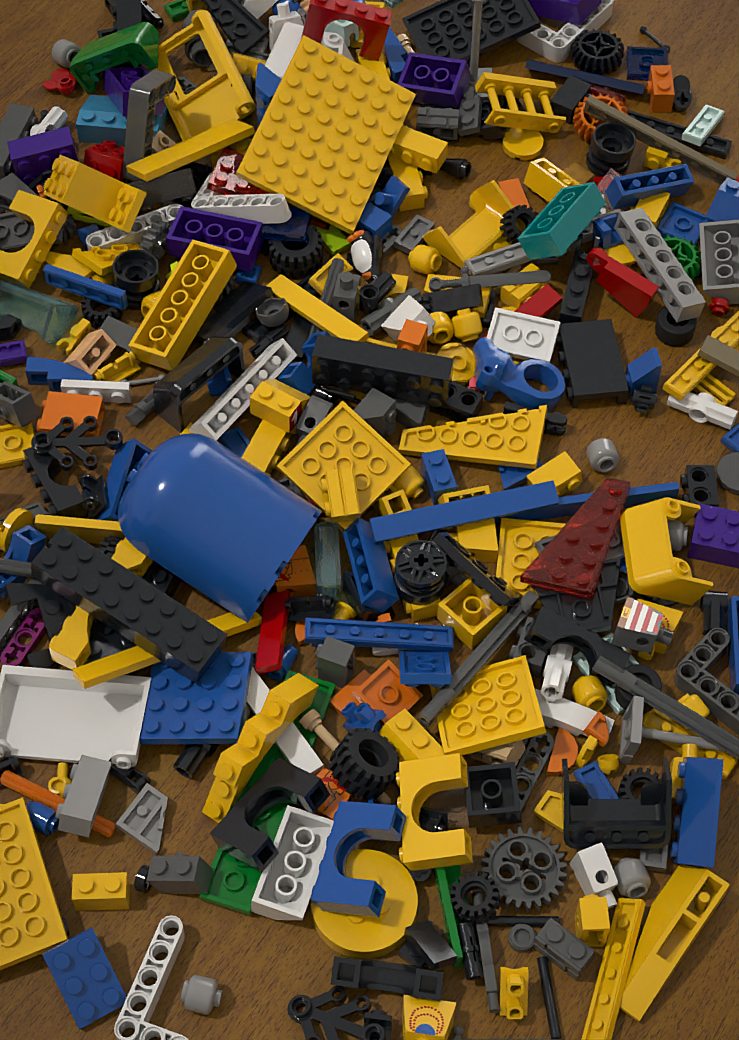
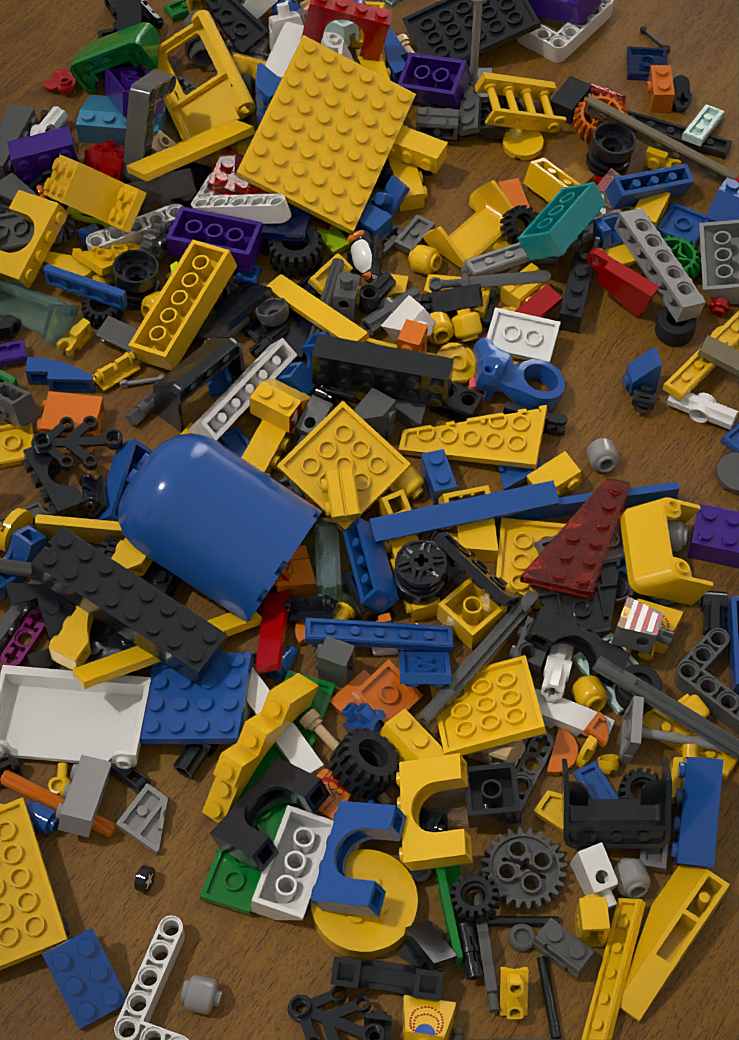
(64, 52): light grey head -> none
(91, 351): light nougat brick -> none
(101, 891): yellow brick -> none
(110, 391): white plate -> none
(179, 874): dark grey brick -> none
(457, 167): black cone -> none
(586, 76): dark blue tile -> none
(591, 361): black panel -> none
(597, 52): black gear -> none
(704, 490): black brick -> none
(715, 387): yellow tile -> none

